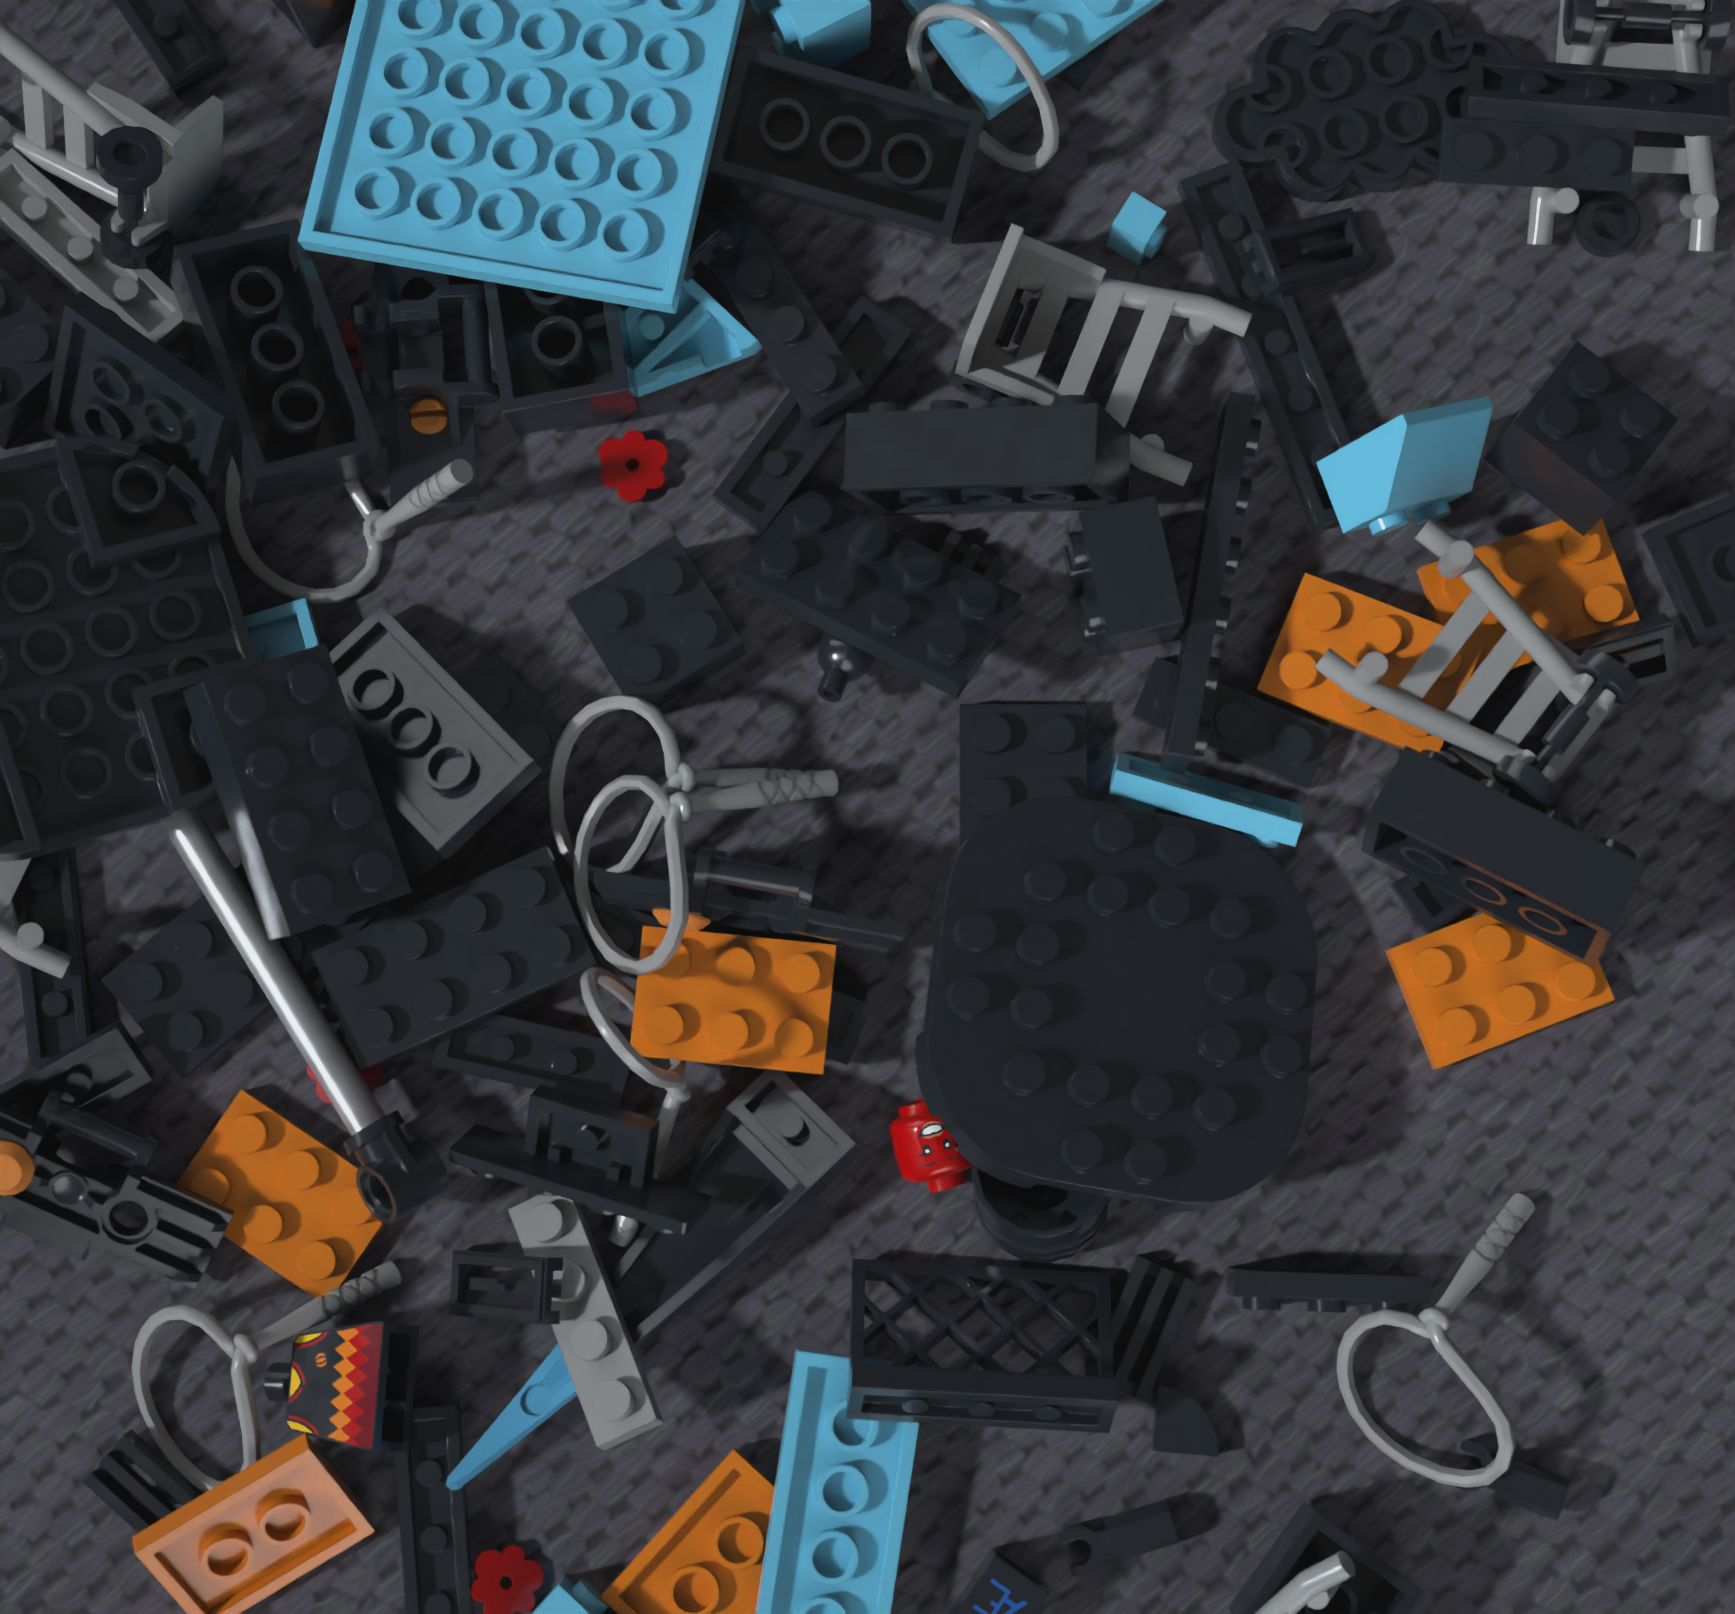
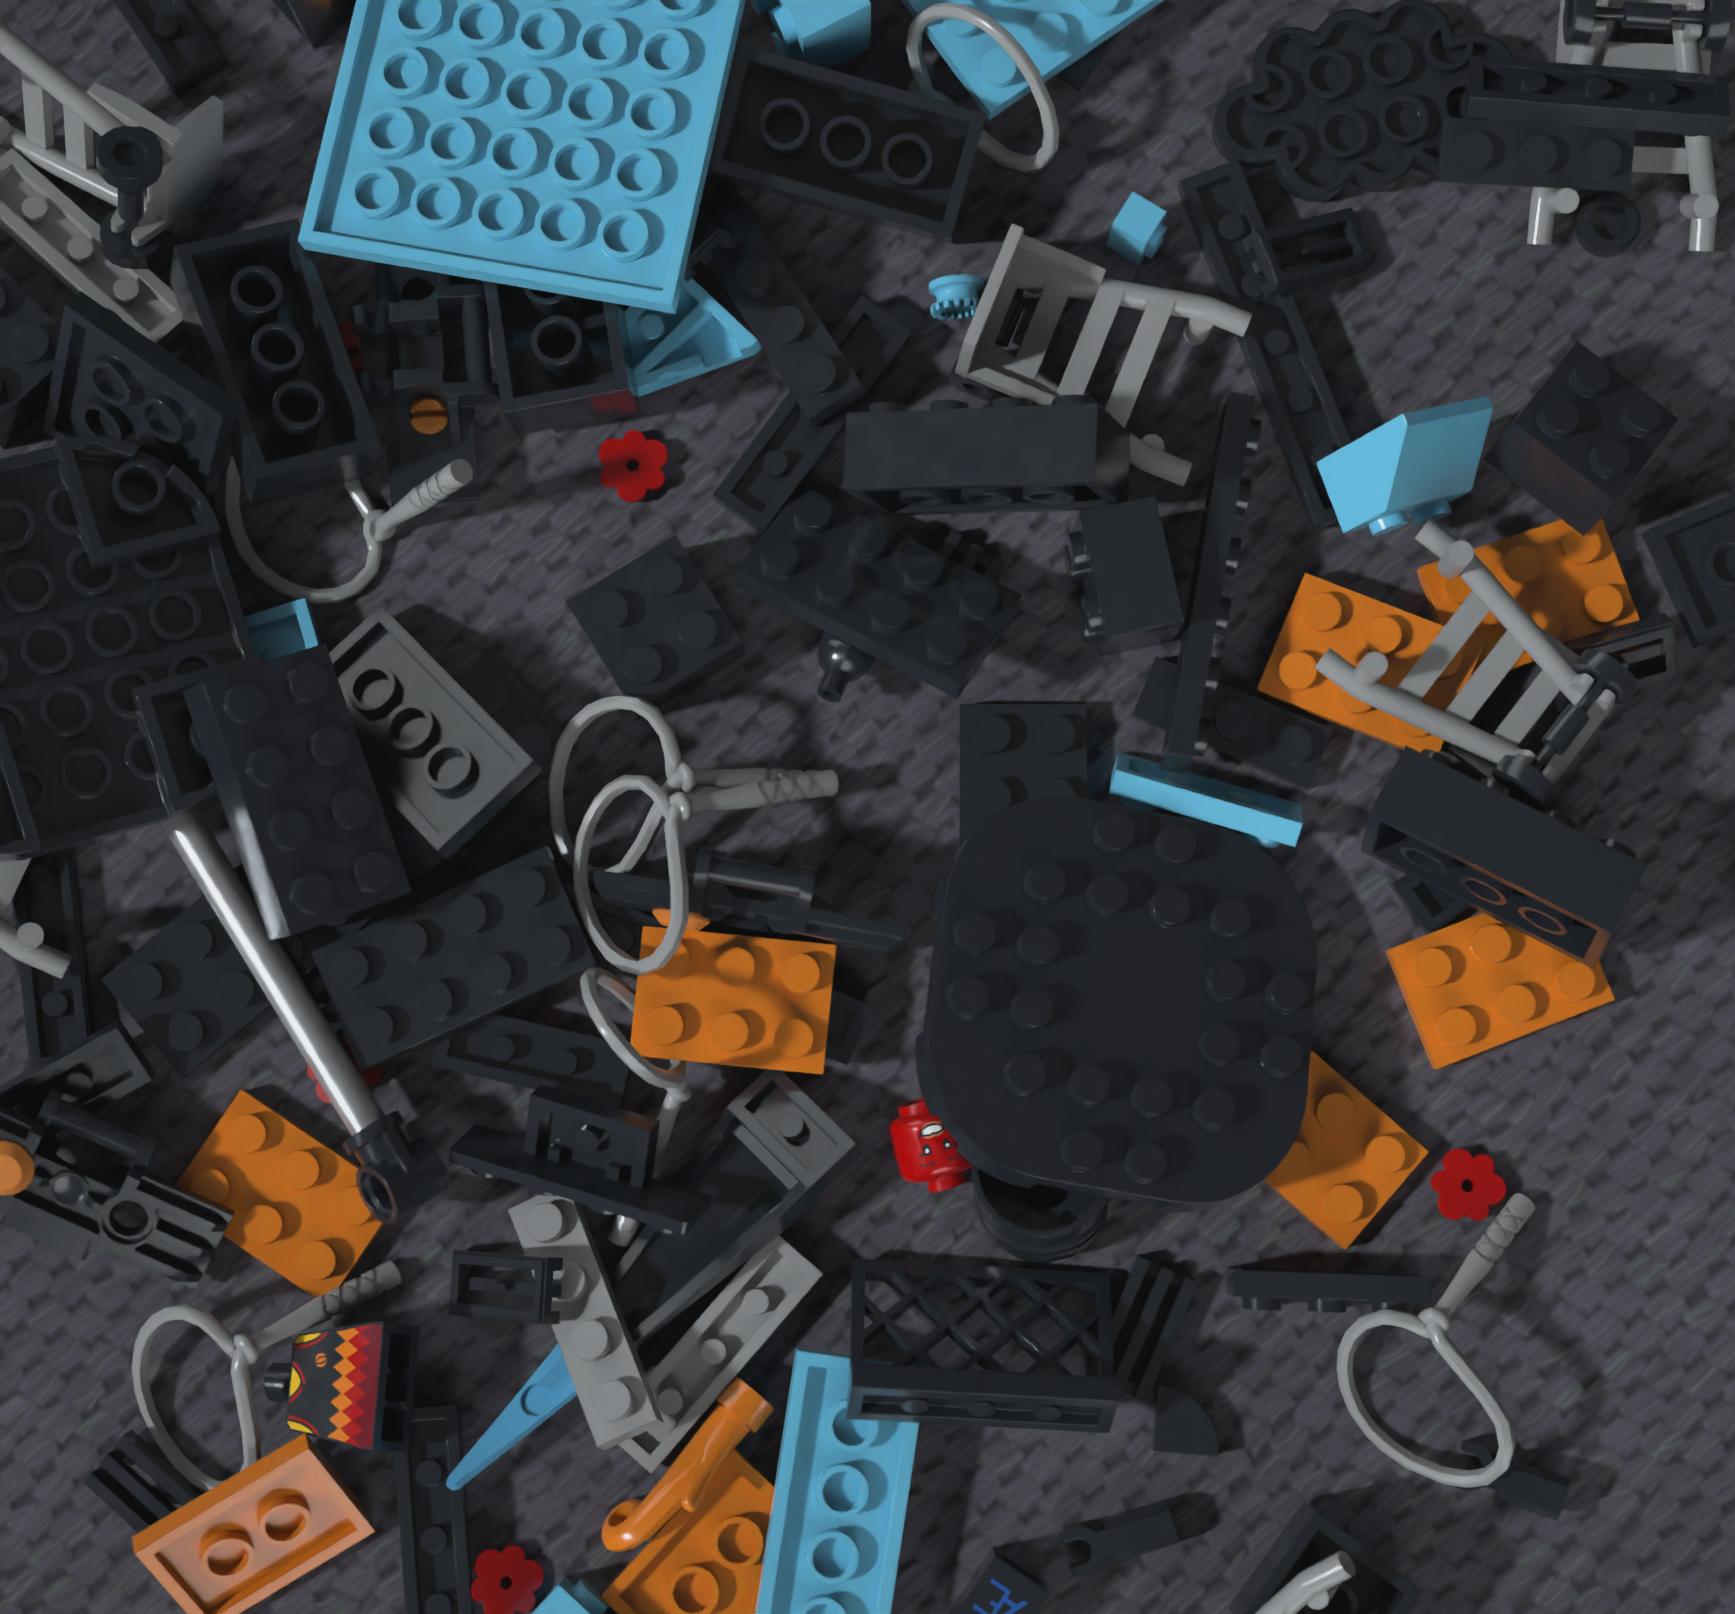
(685, 1482): none -> orange plant
(722, 1344): none -> light grey plate
(955, 295): none -> medium azure bush
(1343, 1157): none -> orange plate
(1484, 1191): none -> red plant

